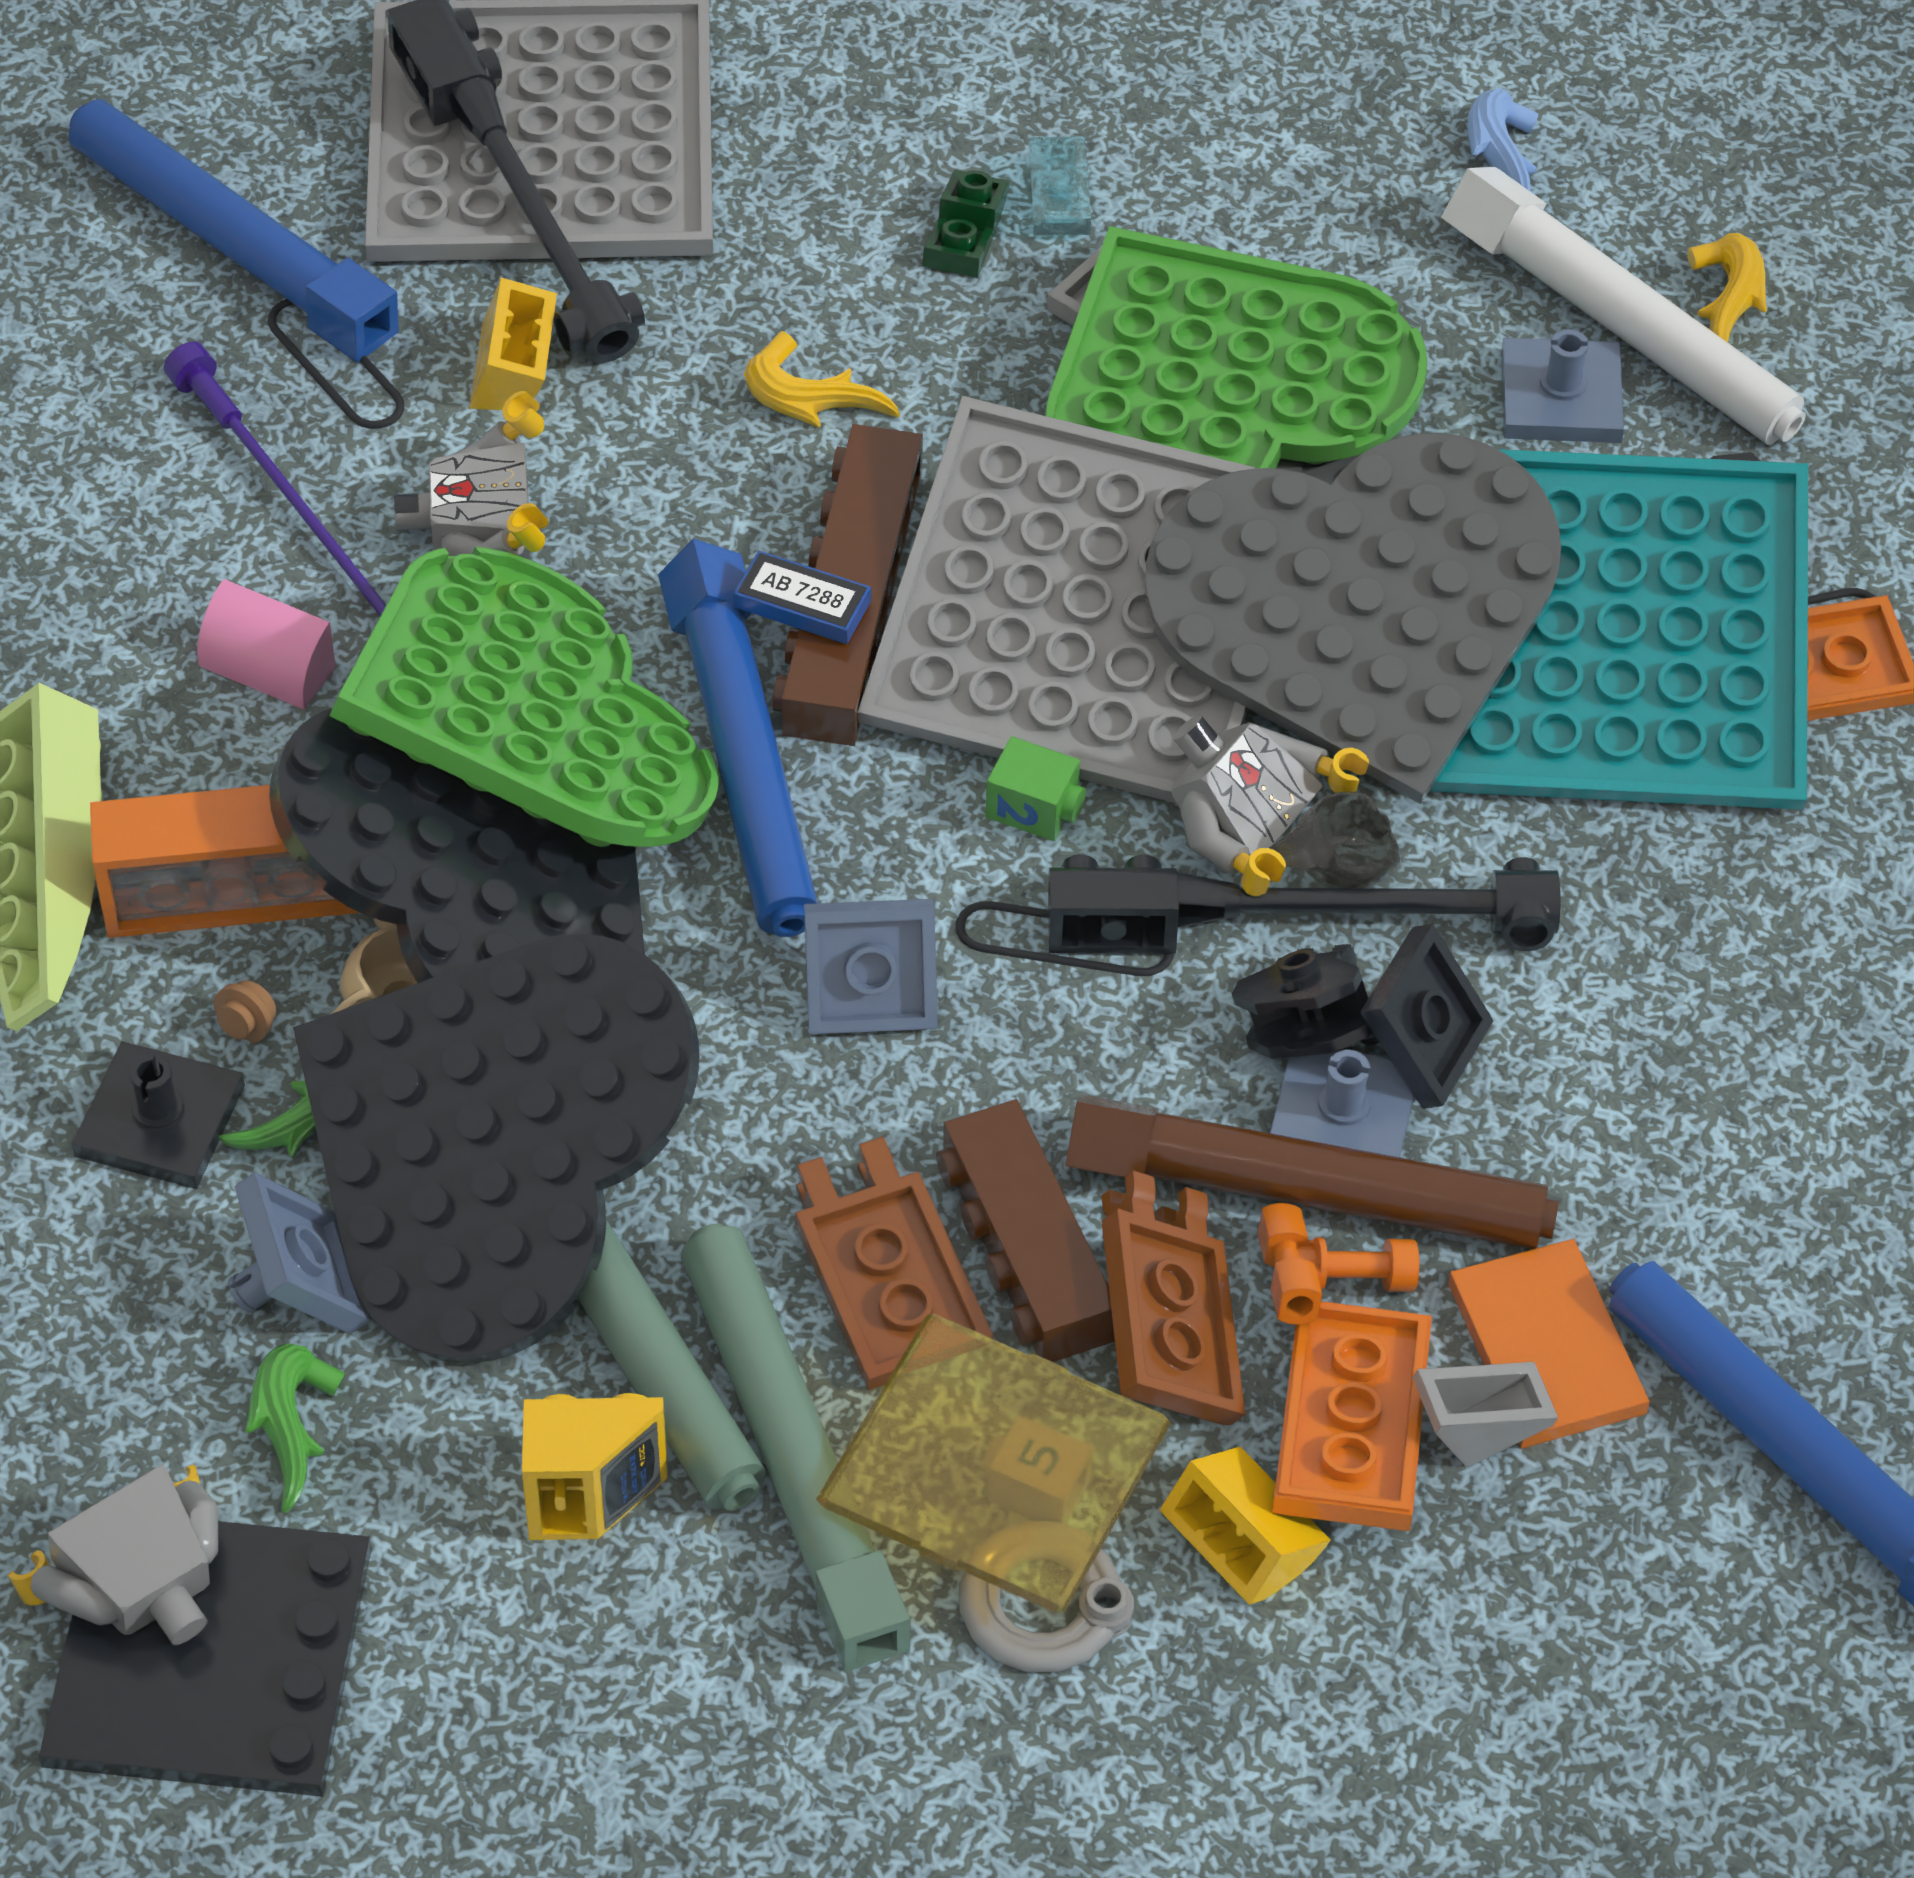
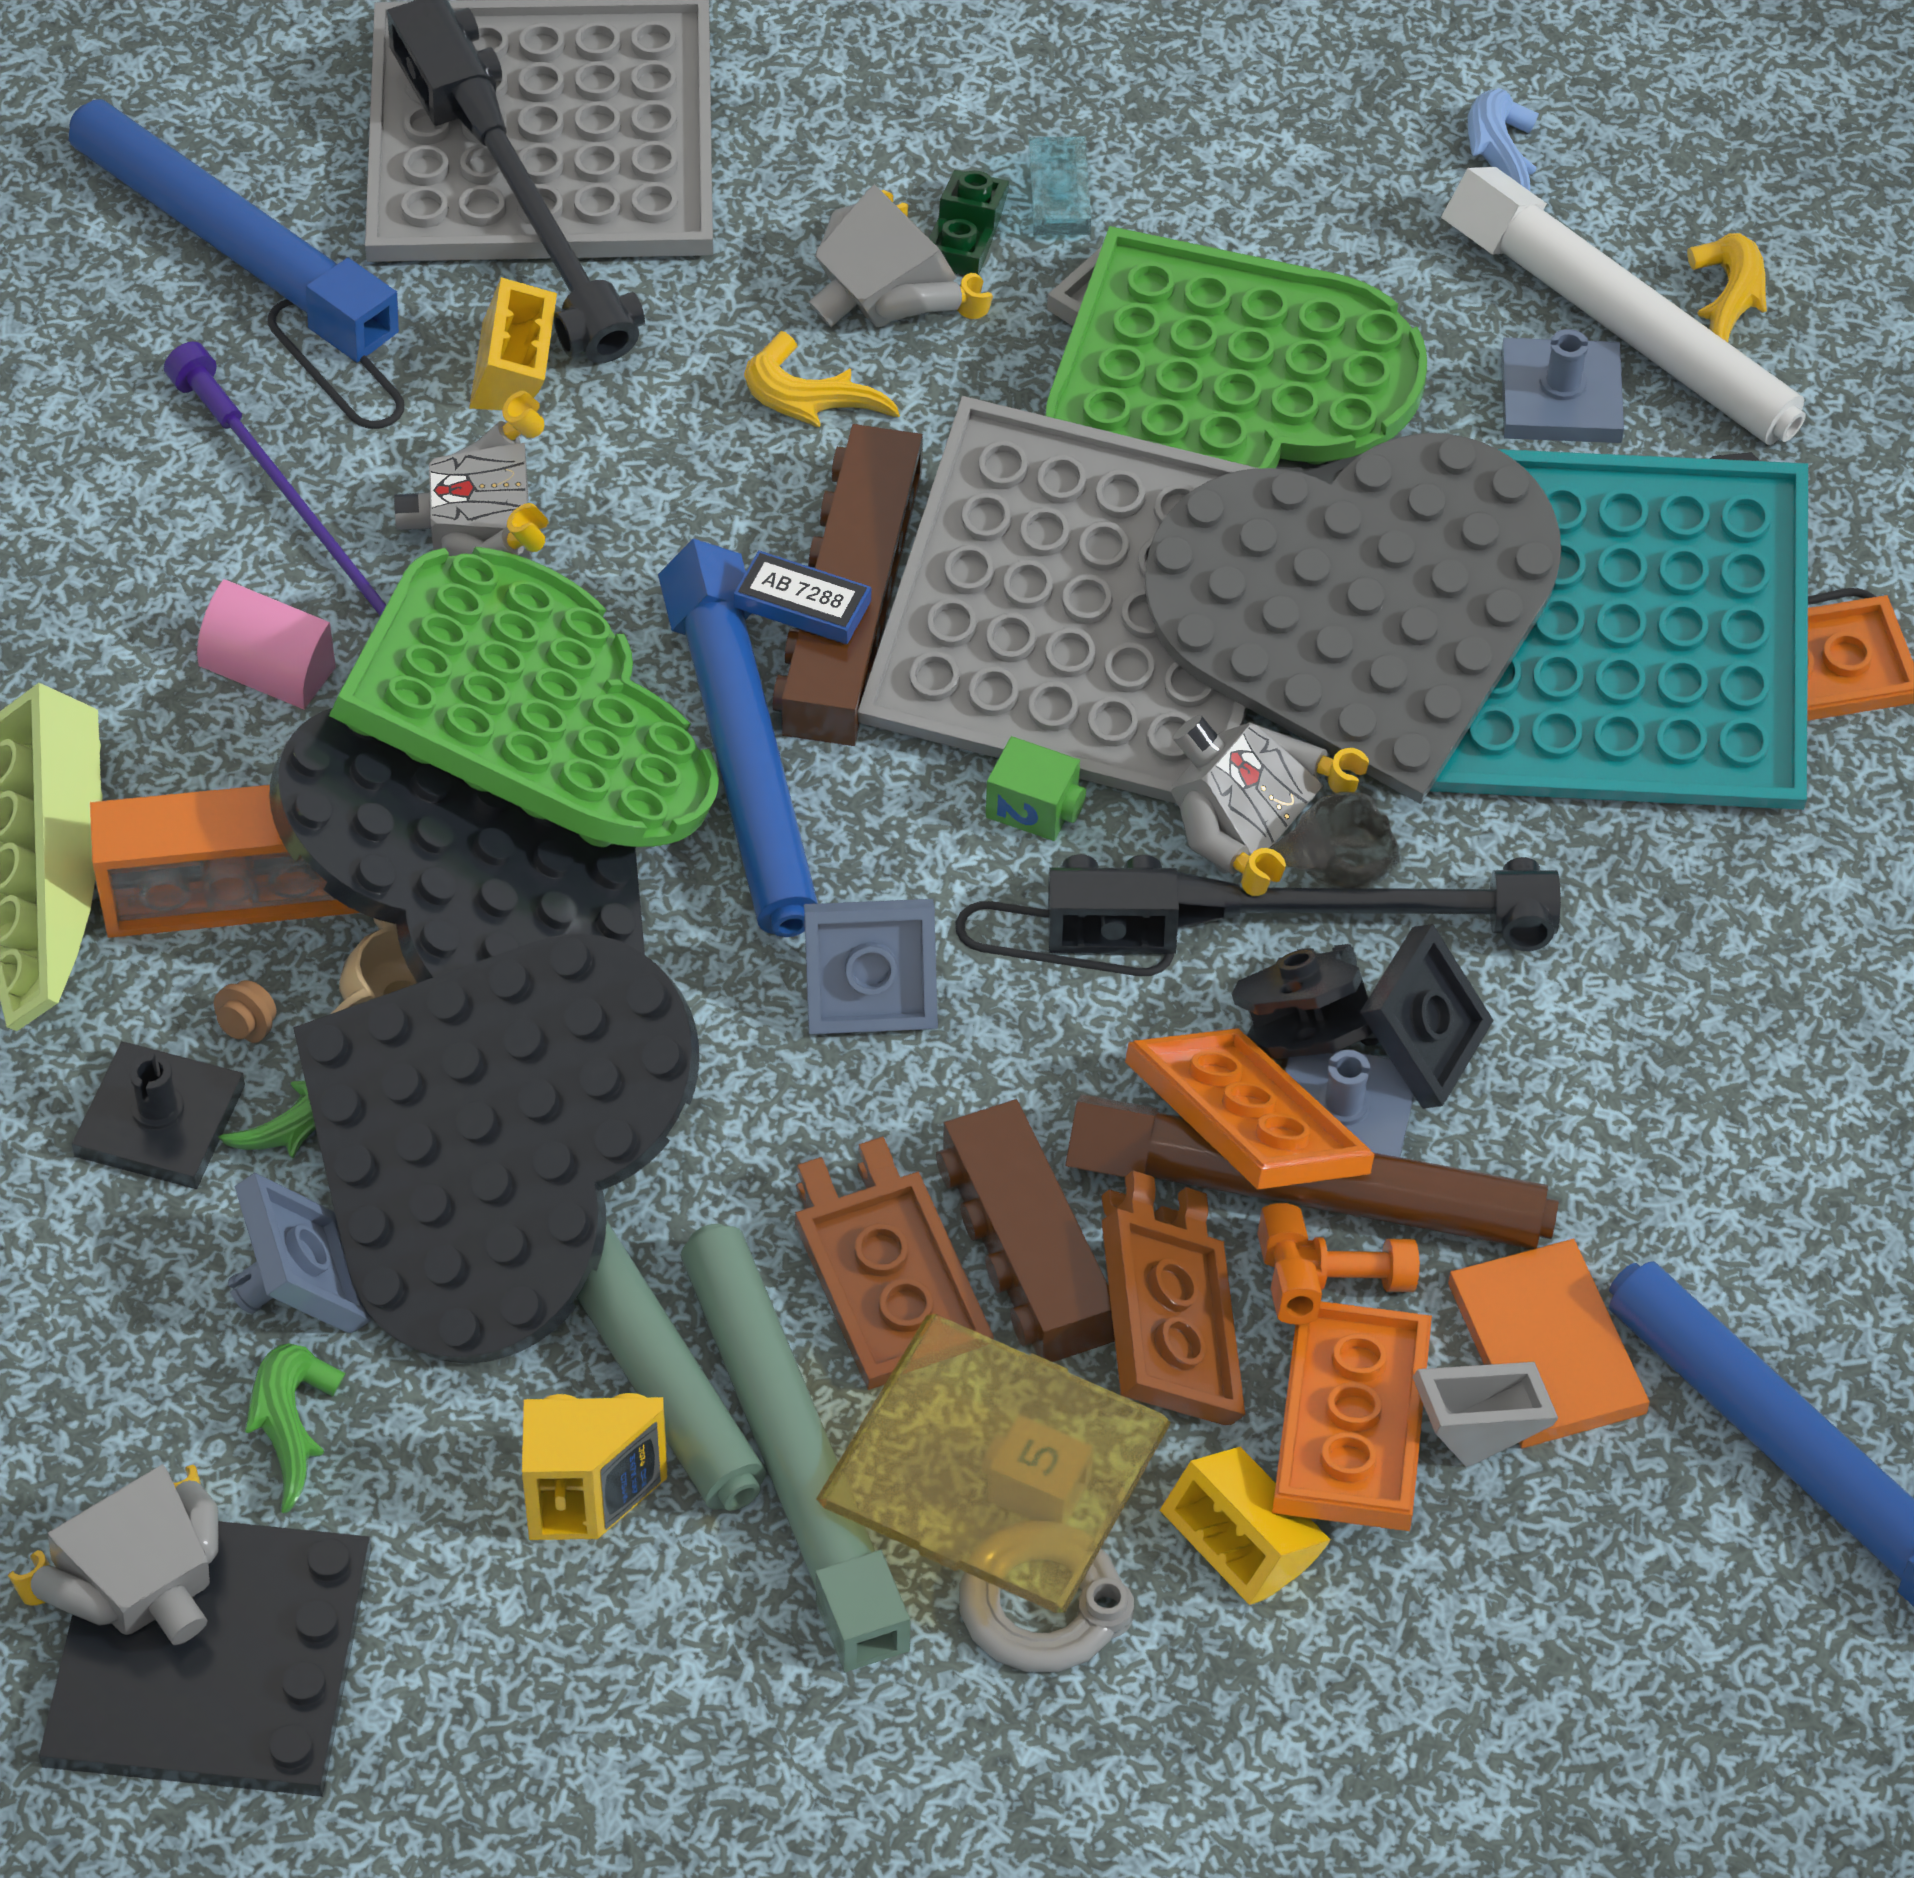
(888, 267): none -> light grey torso
(1249, 1108): none -> orange tile

